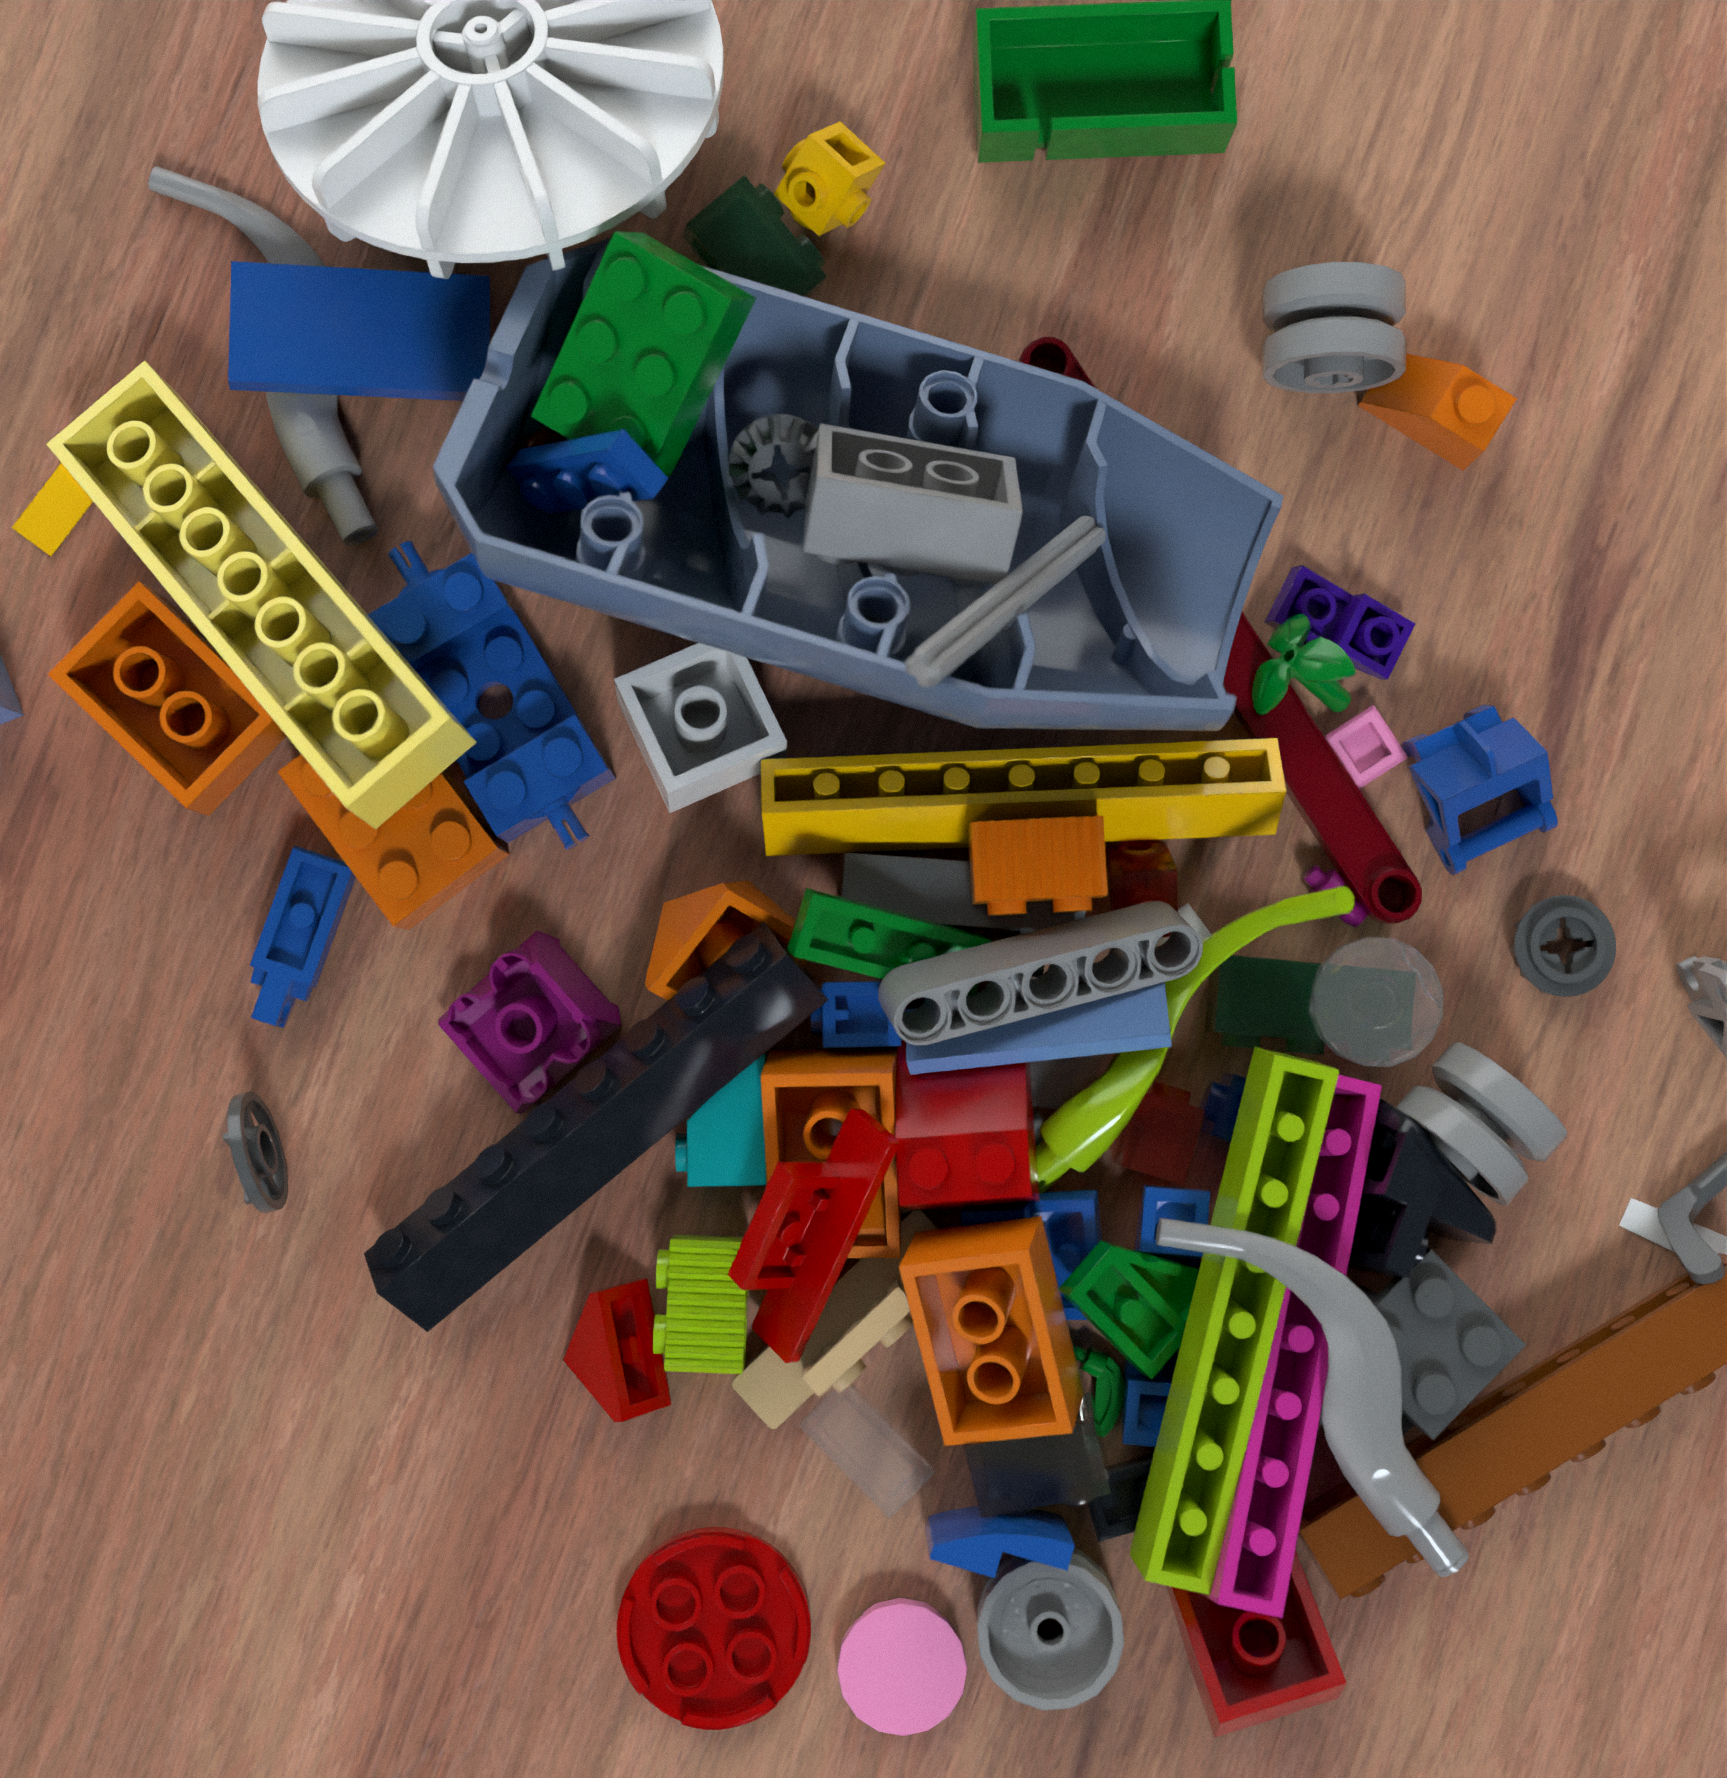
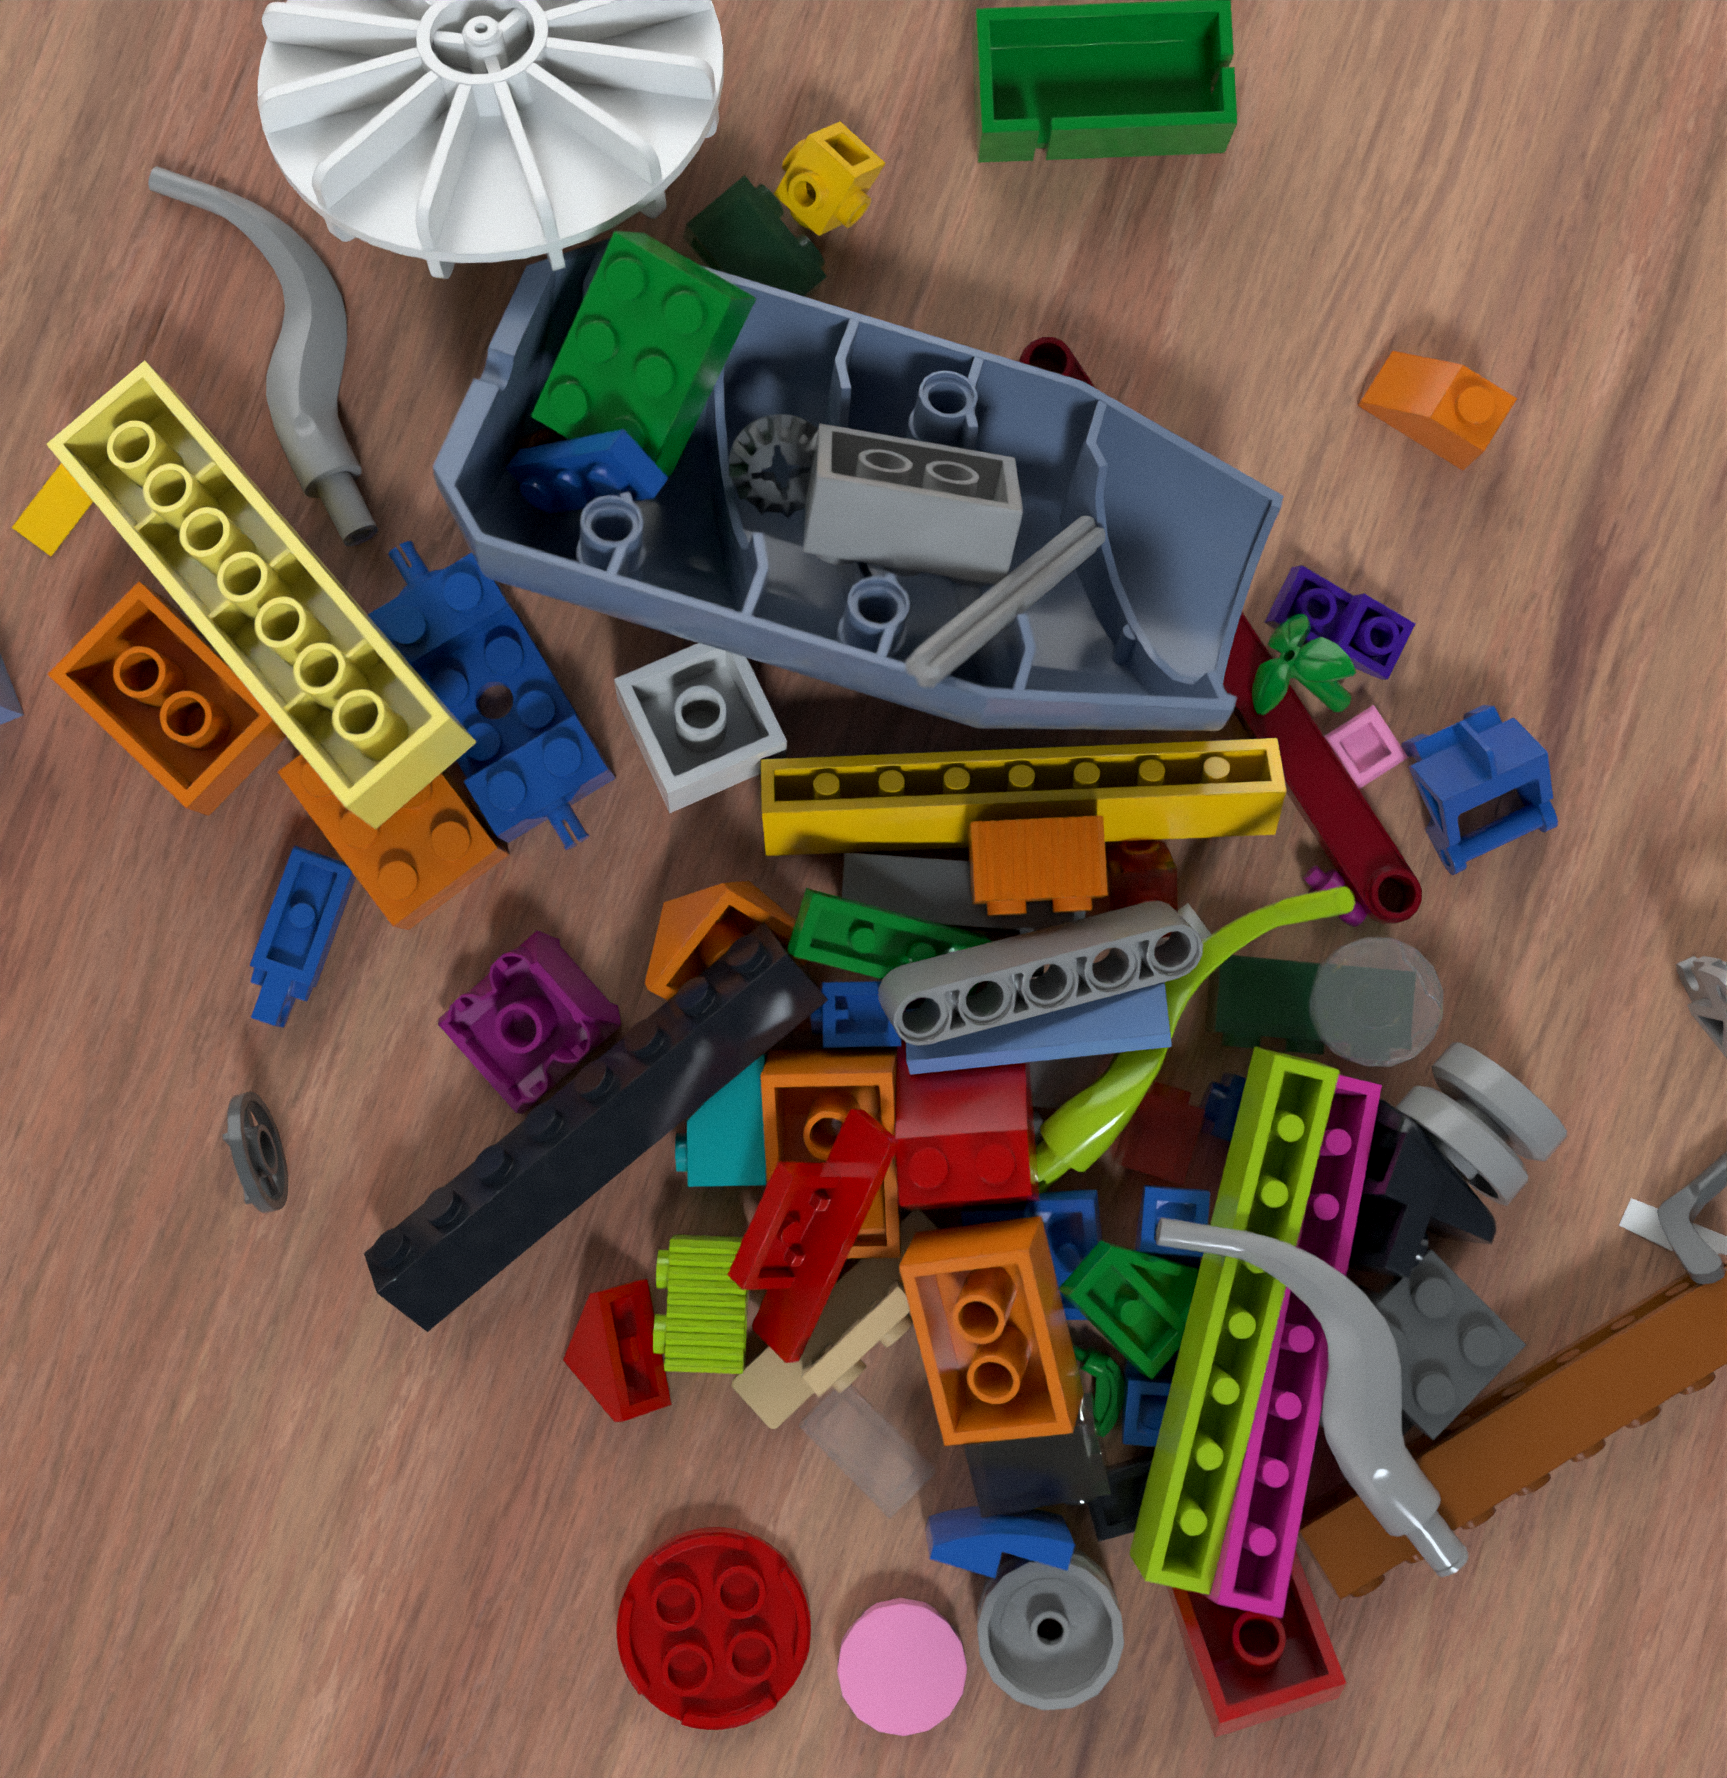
(356, 331): blue tile -> none
(1334, 327): light grey wheel -> none
(1579, 921): dark grey gear -> none

